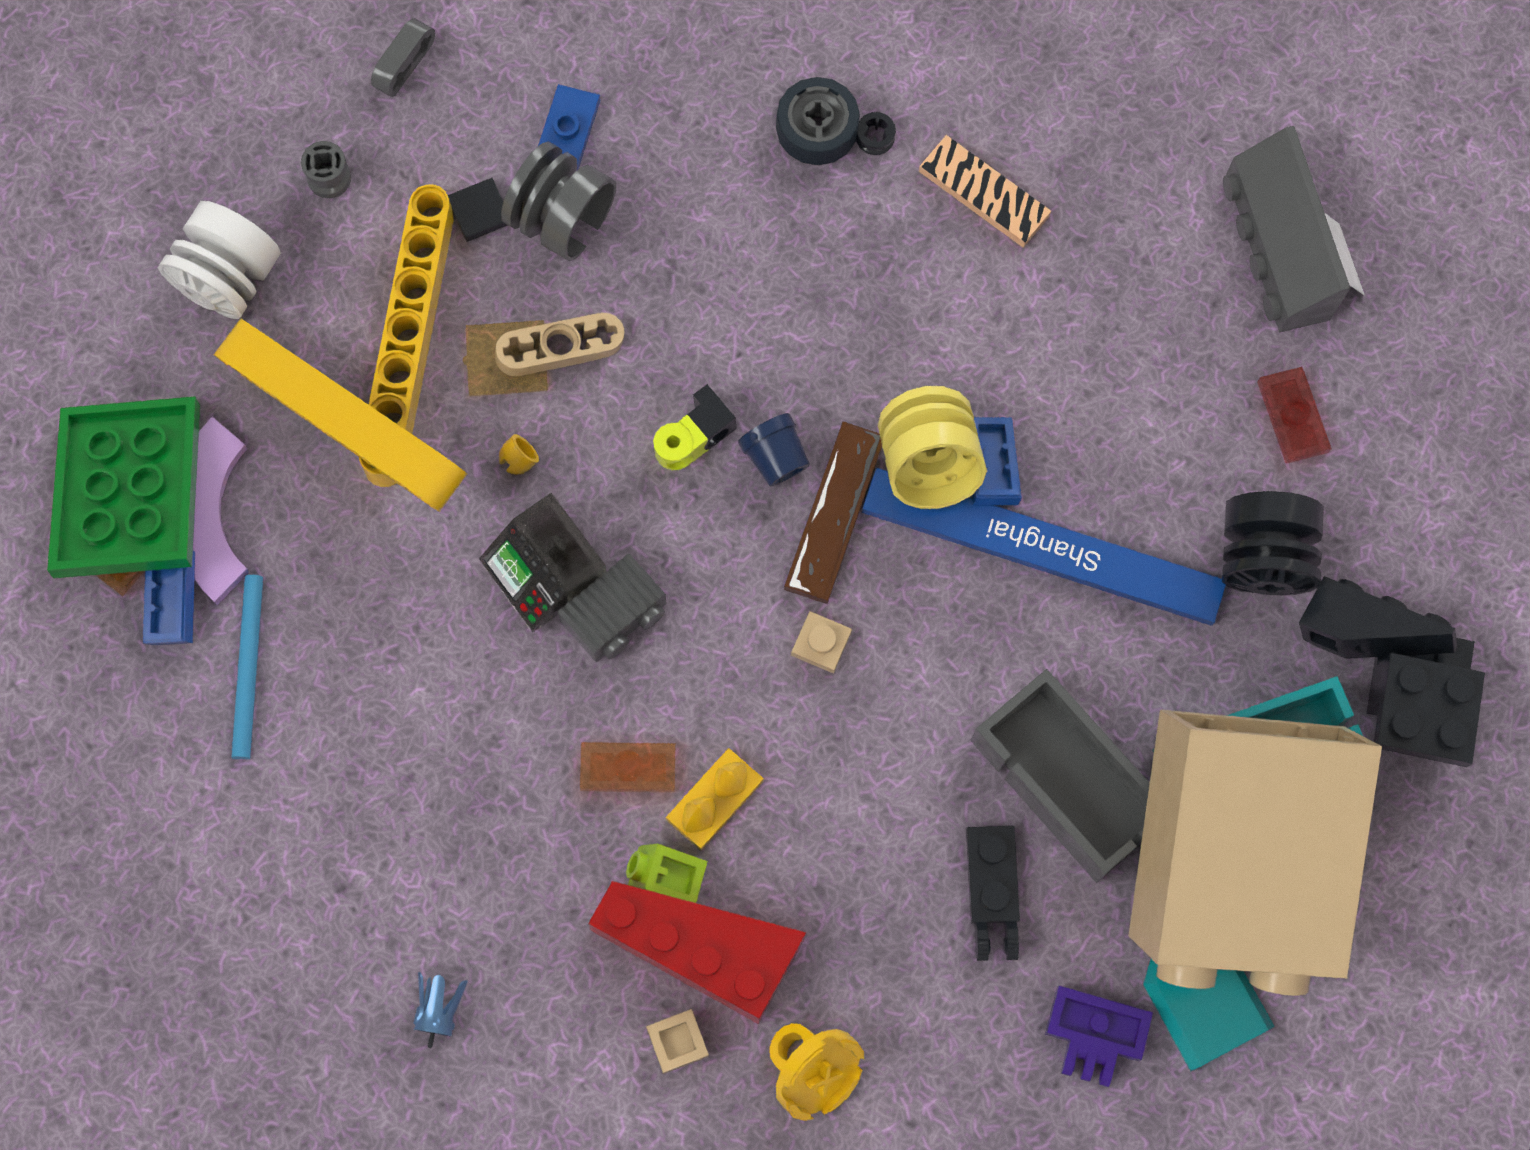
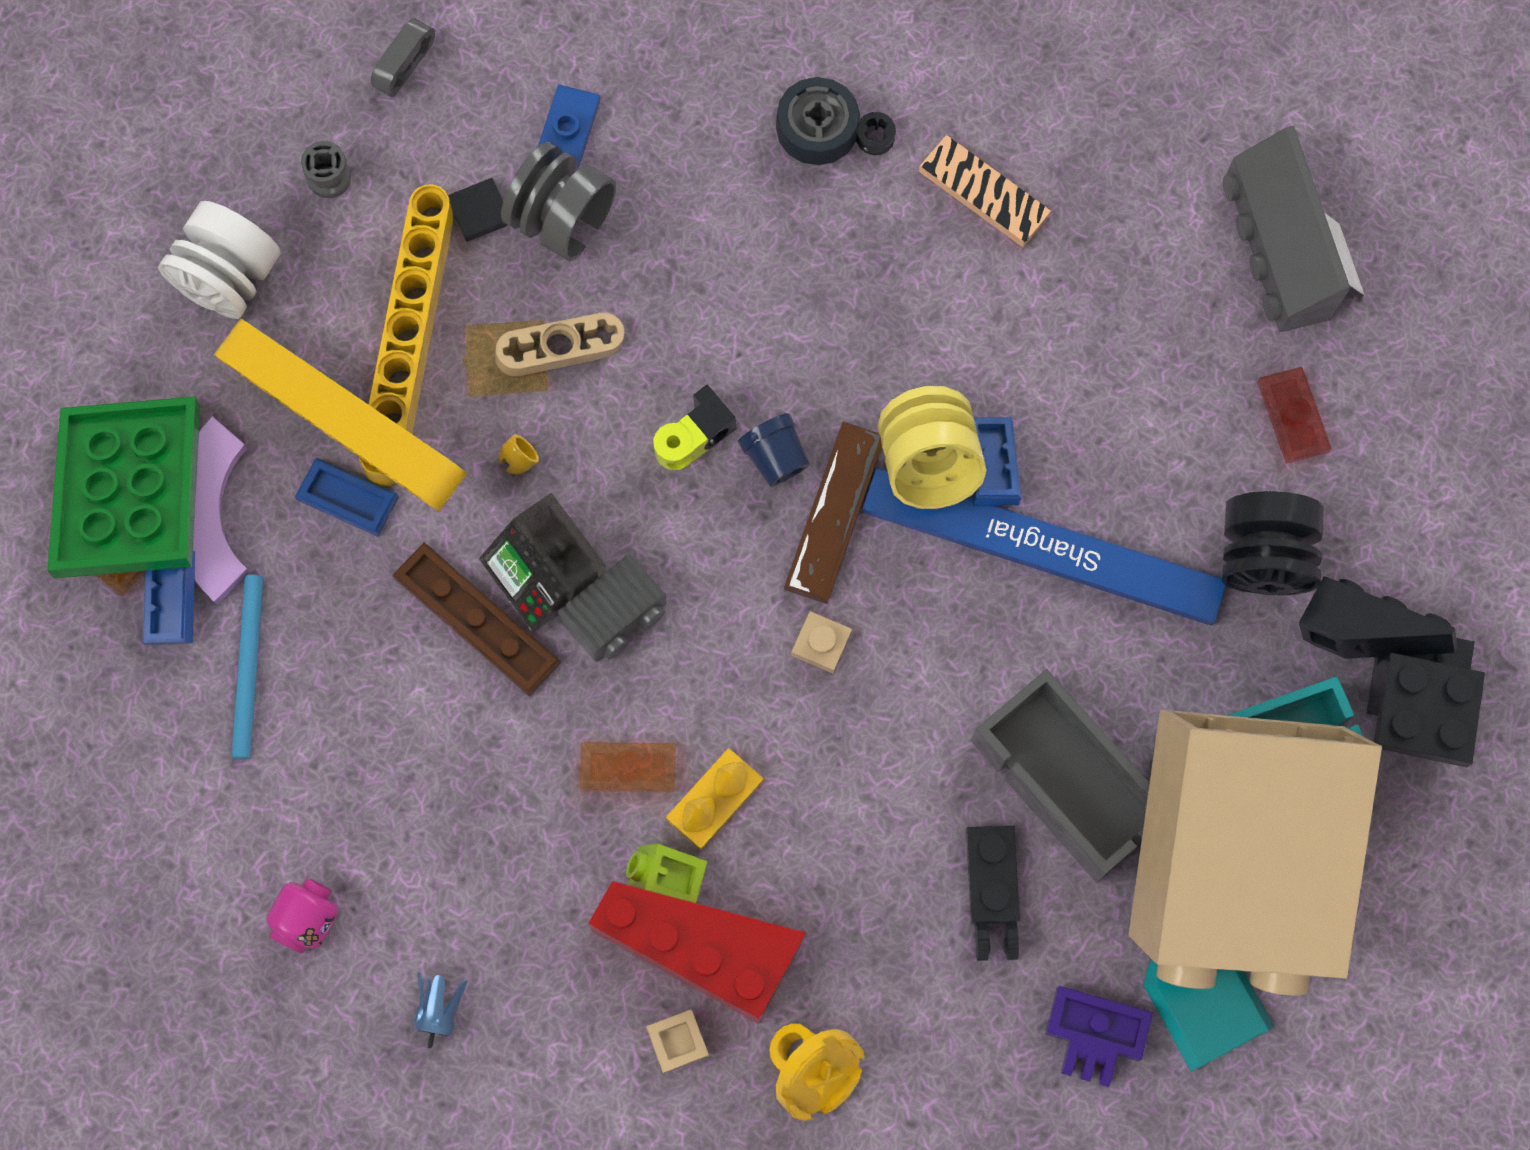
(302, 915): none -> dark pink head
(346, 497): none -> blue tile
(476, 619): none -> reddish brown tile

